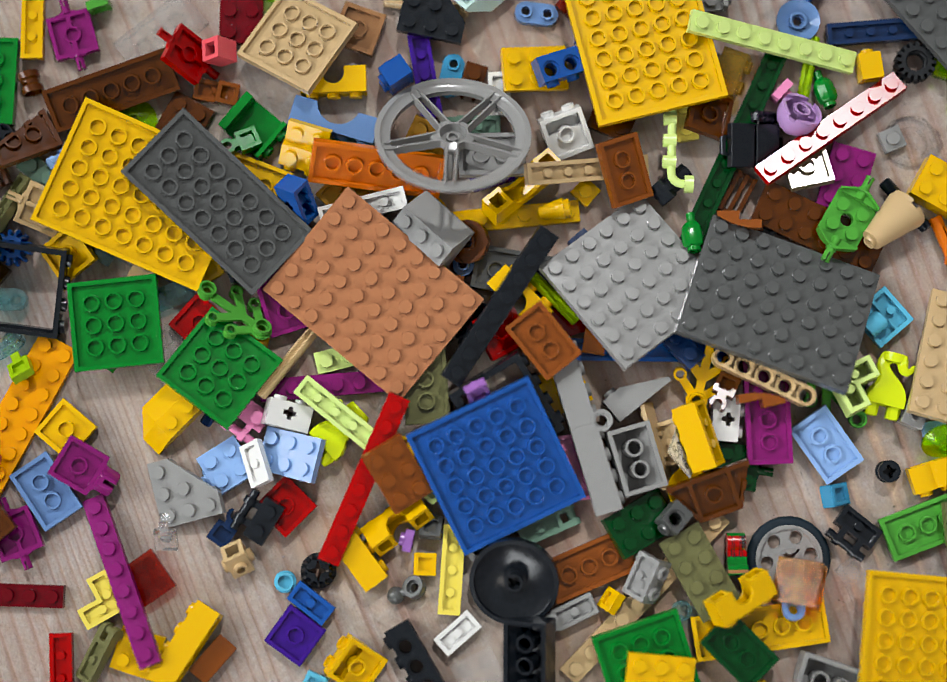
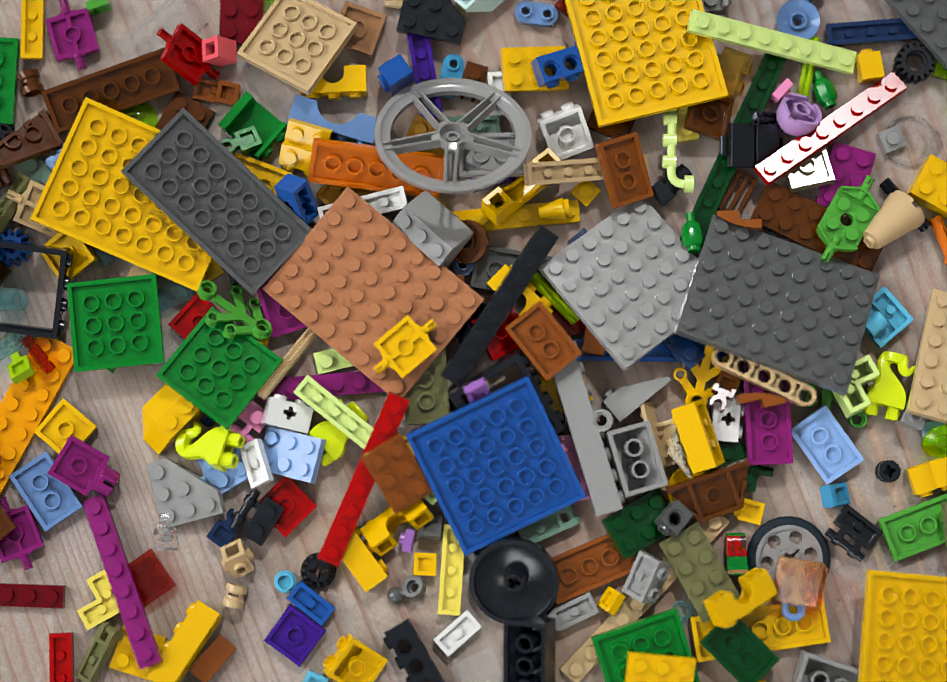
(38, 354): none -> clear red axle
(213, 447): none -> neon yellow hips
(235, 601): none -> tan wheel
(405, 346): none -> yellow plate
(751, 512): none -> yellow slope

